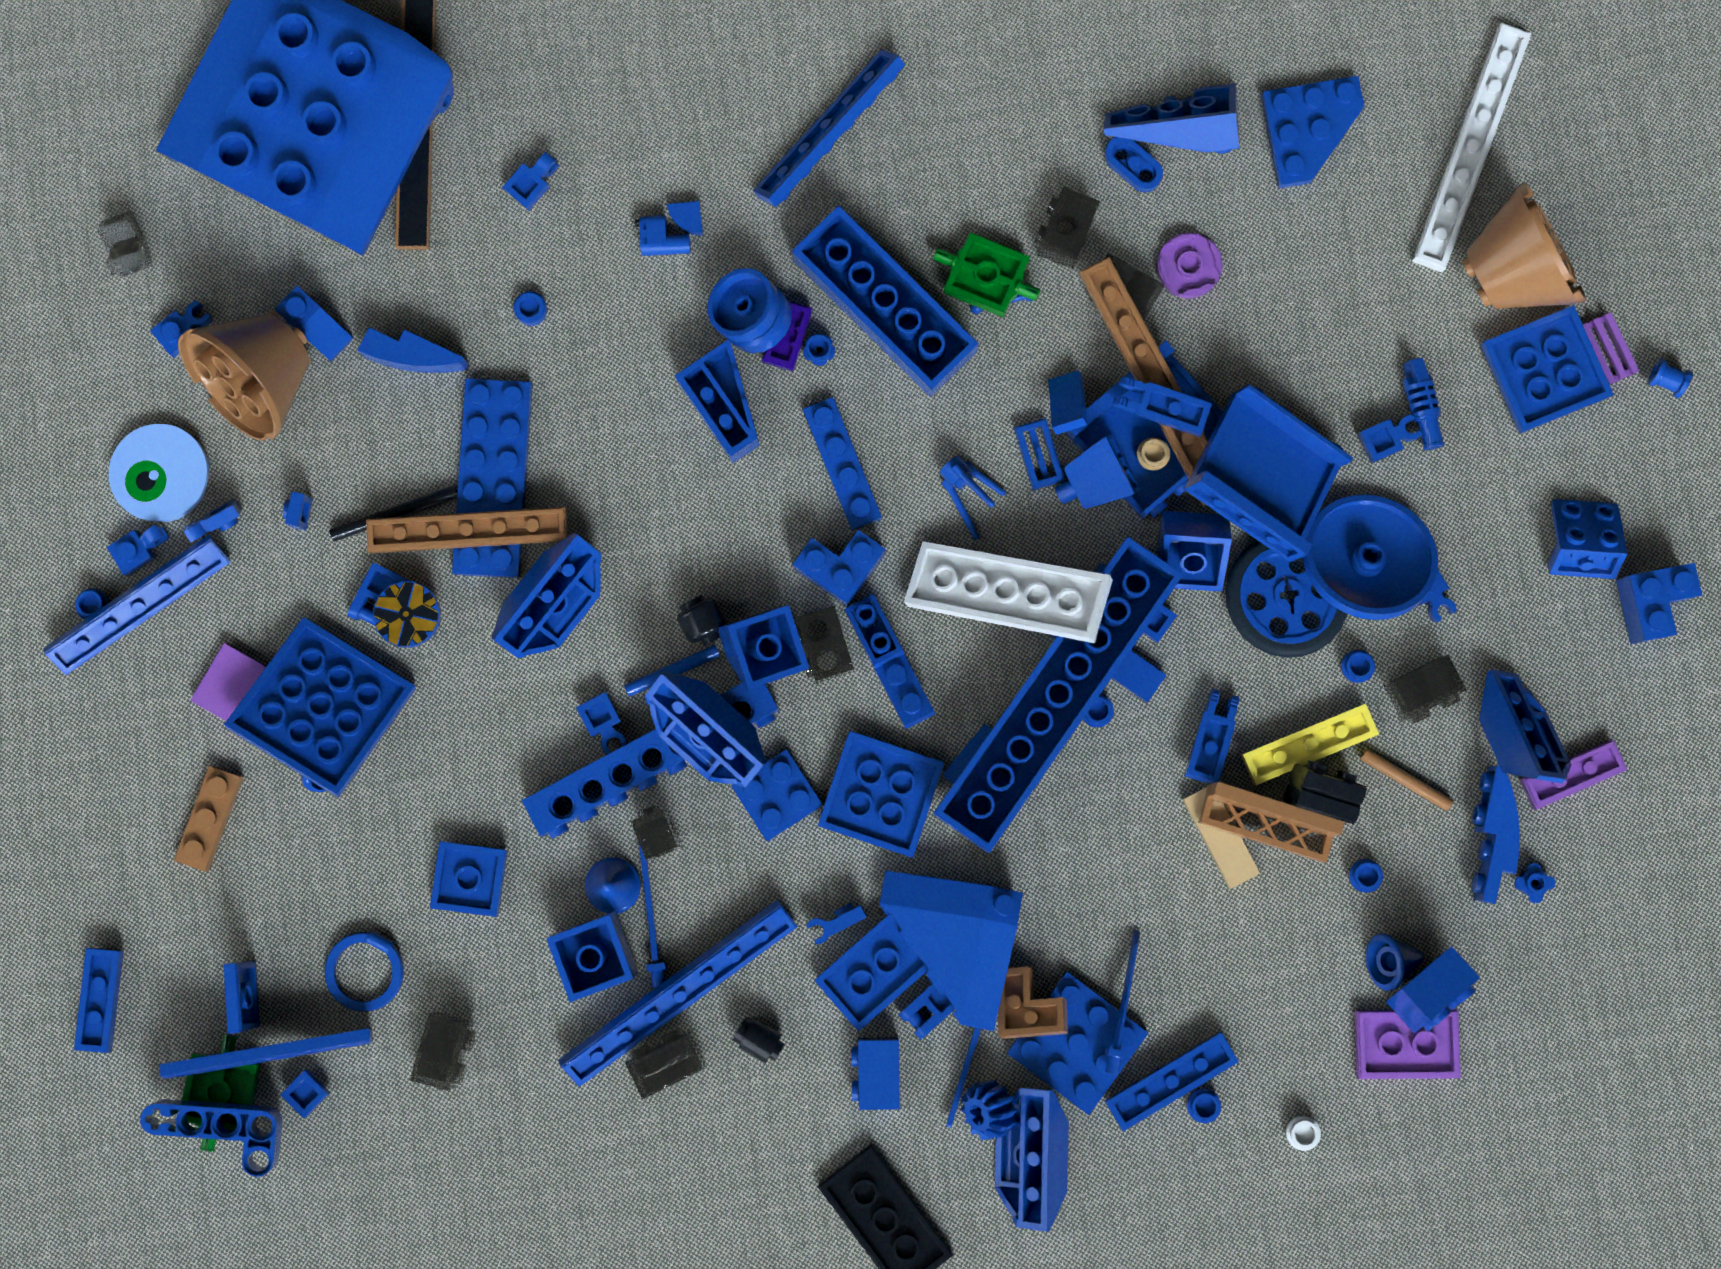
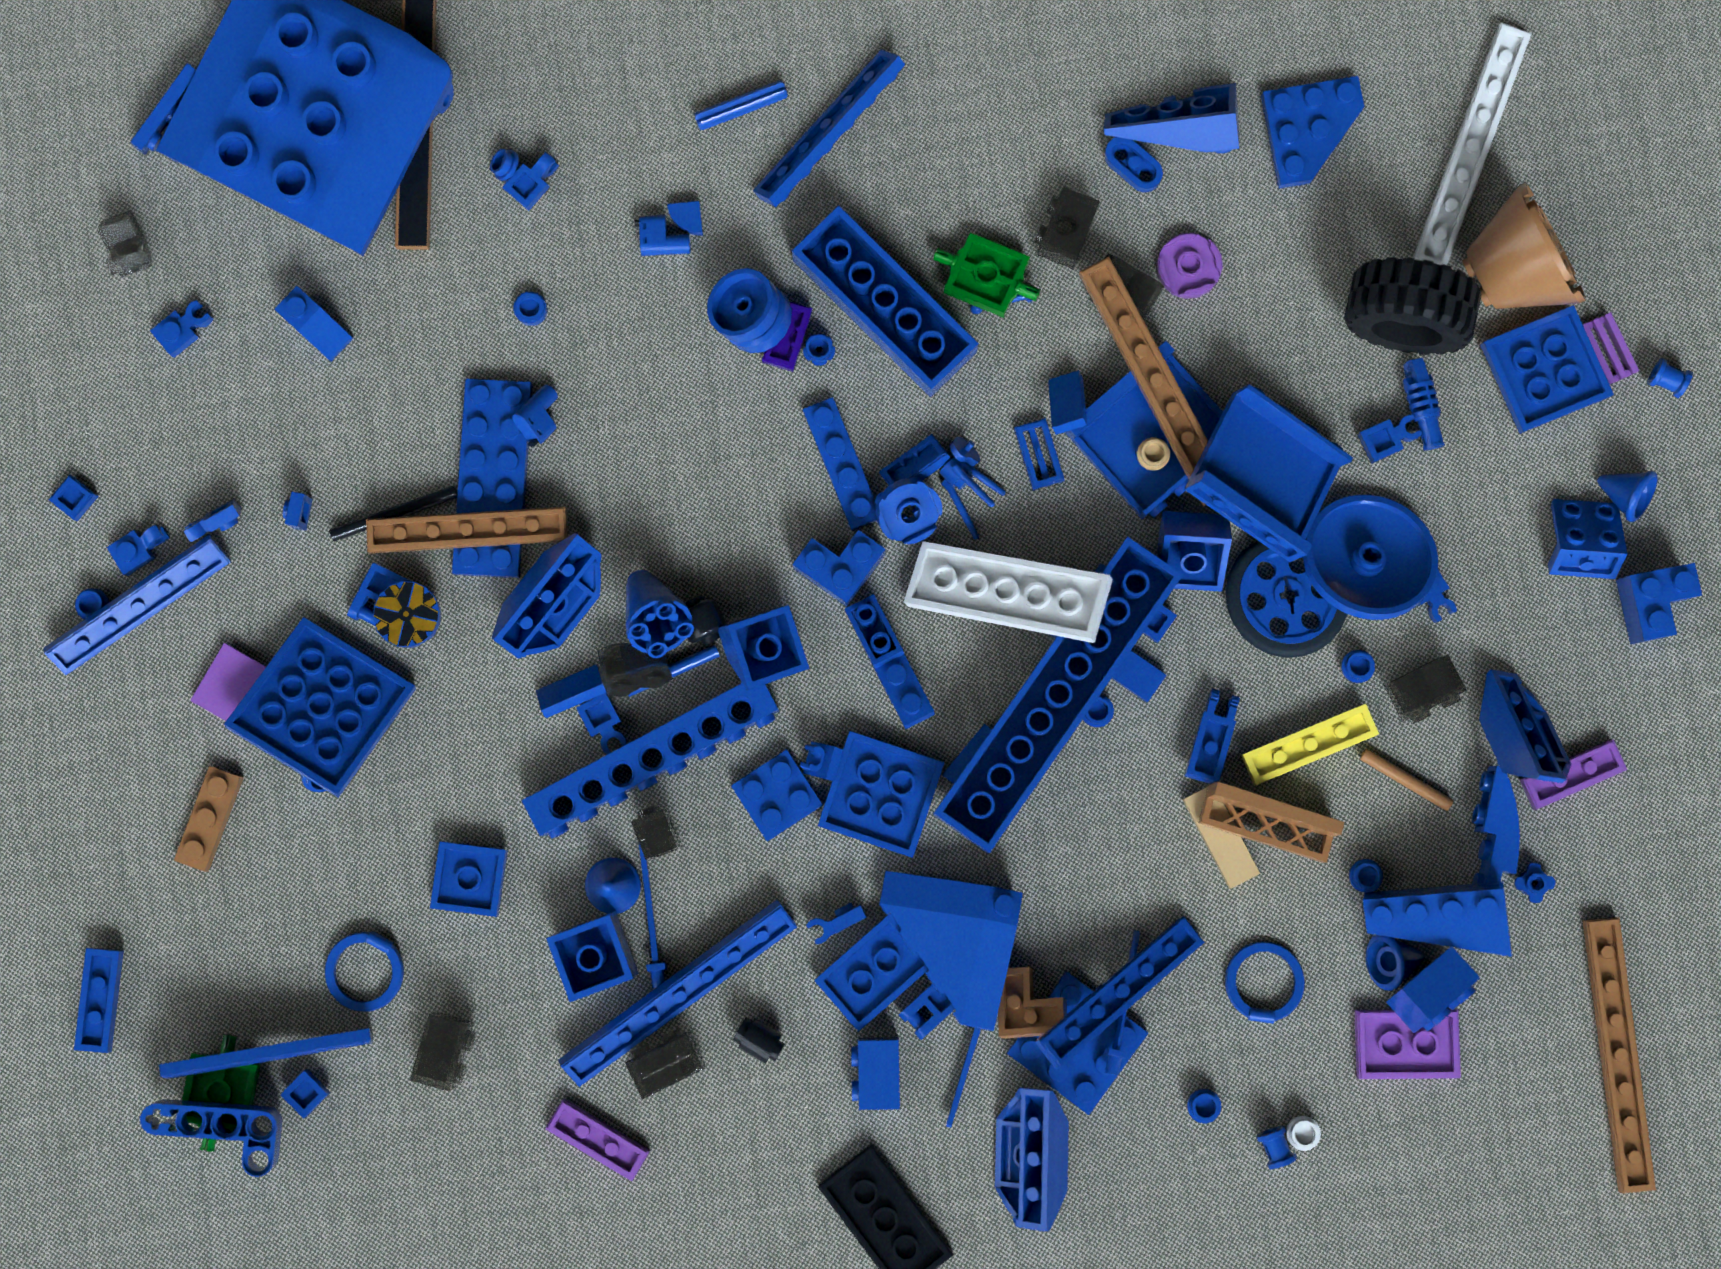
(73, 498): none -> blue tile
(150, 132): none -> blue plate
(159, 473): light blue tile -> none
(241, 996): blue plate -> none
(248, 369): medium nougat cone -> none
(410, 353): blue slope -> none
(504, 164): none -> blue plate
(533, 418): none -> blue piece
(570, 691): none -> blue tile
(597, 1139): none -> medium lavender tile
(628, 669): none -> clear smoke brick
(655, 615): none -> blue cone
(705, 729): blue wedge -> none
(720, 400): blue wedge -> none
(741, 105): none -> blue axle
(822, 761): none -> blue tile
(831, 642): clear smoke brick -> none
(893, 501): none -> blue plate
(917, 462): none -> blue plate
(964, 451): none -> blue piece
(988, 1110): blue gear -> none
(1098, 476): blue torso -> none
(1119, 992): none -> blue tile
(1165, 406): blue hinge -> none
(1171, 1081): blue plate -> none
(1260, 1014): none -> blue piece
(1276, 1147): none -> blue bush
(1325, 793): black brick -> none
(1413, 306): none -> black tyre
(1448, 916): none -> blue wedge
(1619, 1055): none -> medium nougat tile
(1630, 491): none -> blue hat

